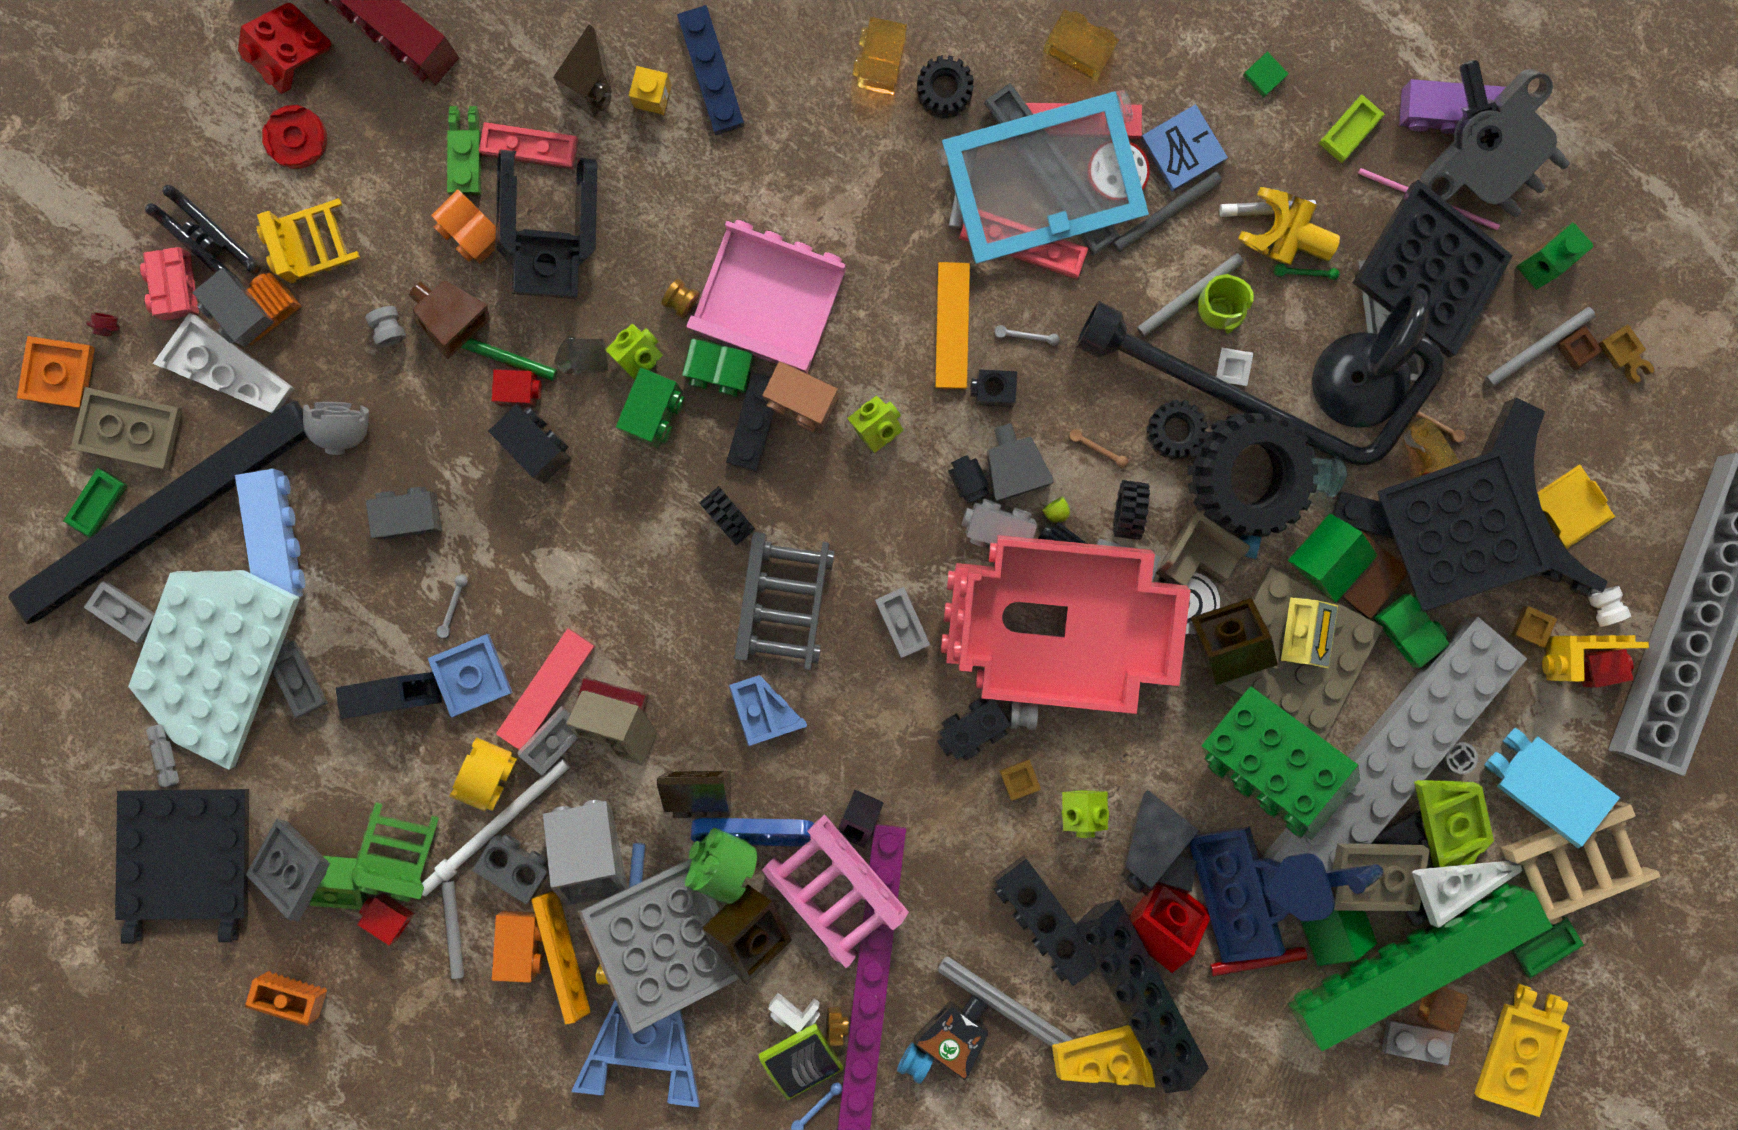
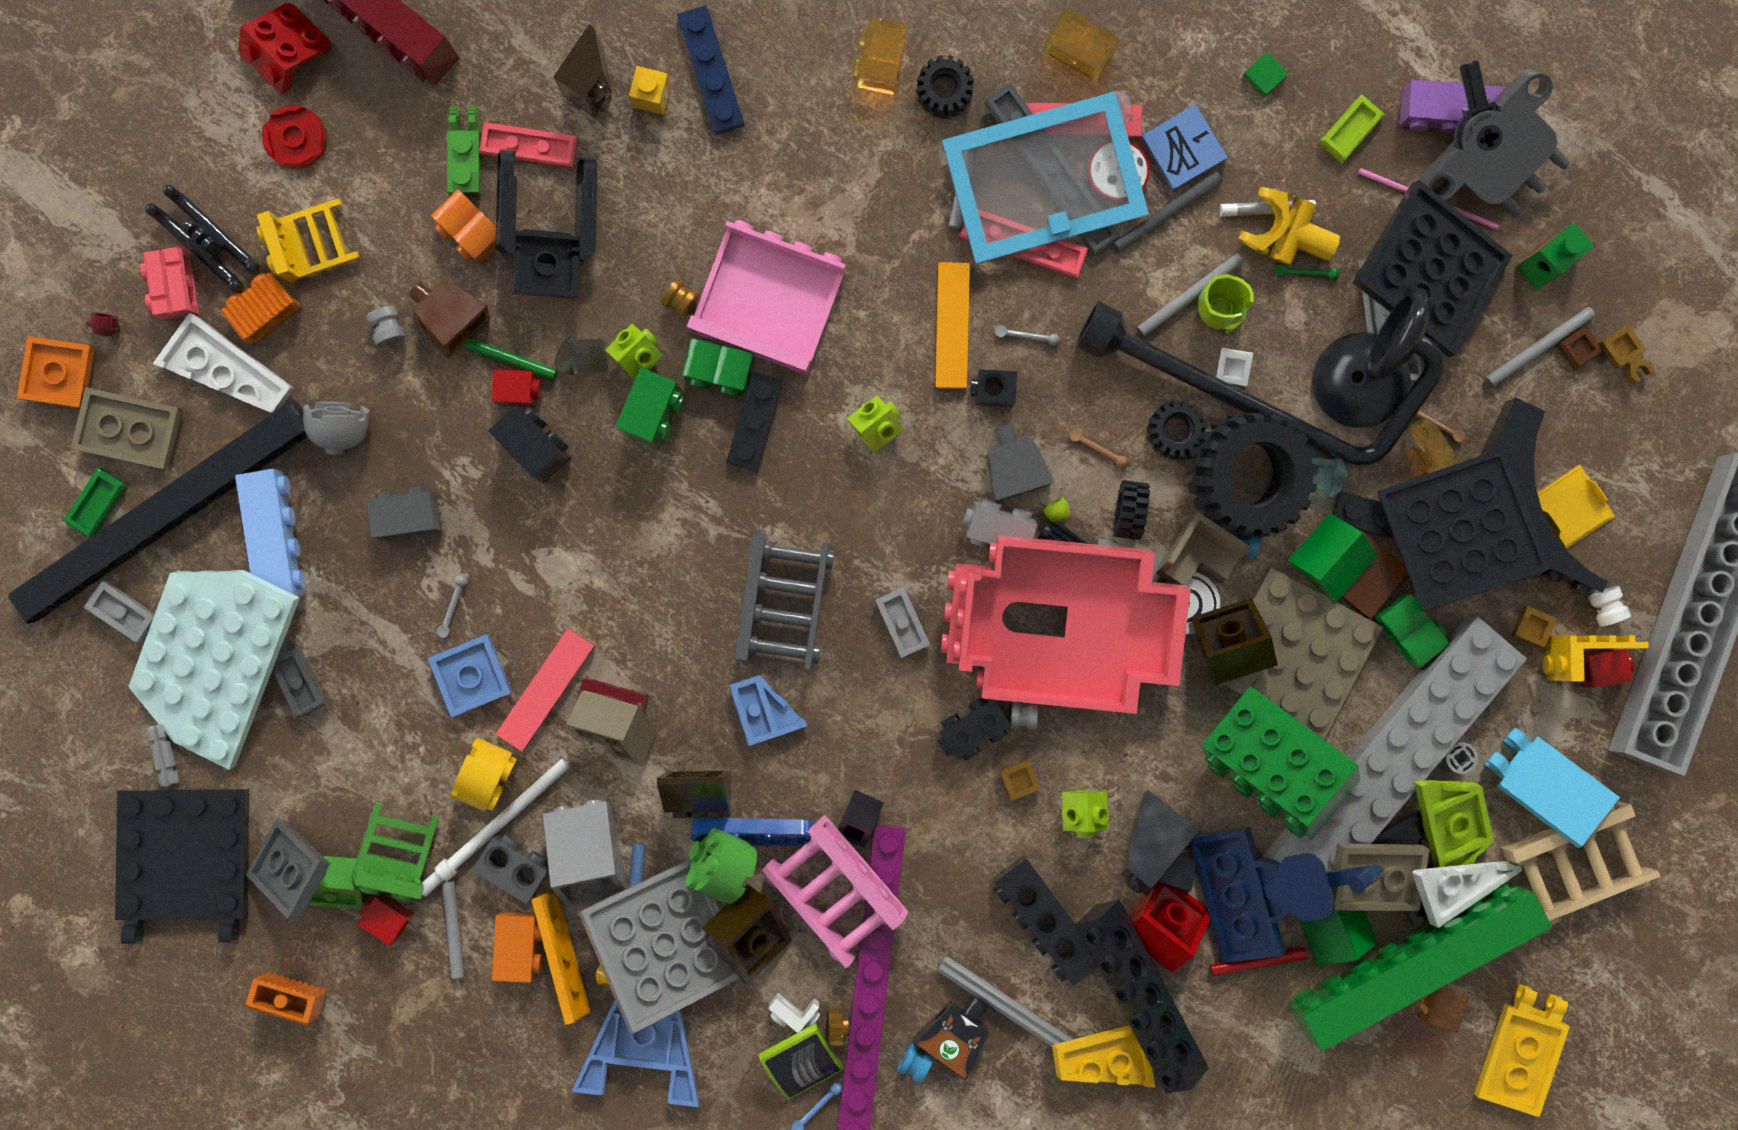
(232, 307): dark grey brick -> none
(388, 695): black slope -> none
(548, 742): light grey plate -> none
(727, 516): black tyre -> none
(802, 395): nougat brick -> none
(968, 479): black brick -> none
(1309, 632): light yellow panel -> none
(1417, 1042): light grey plate -> none
(1547, 948): green tile -> none

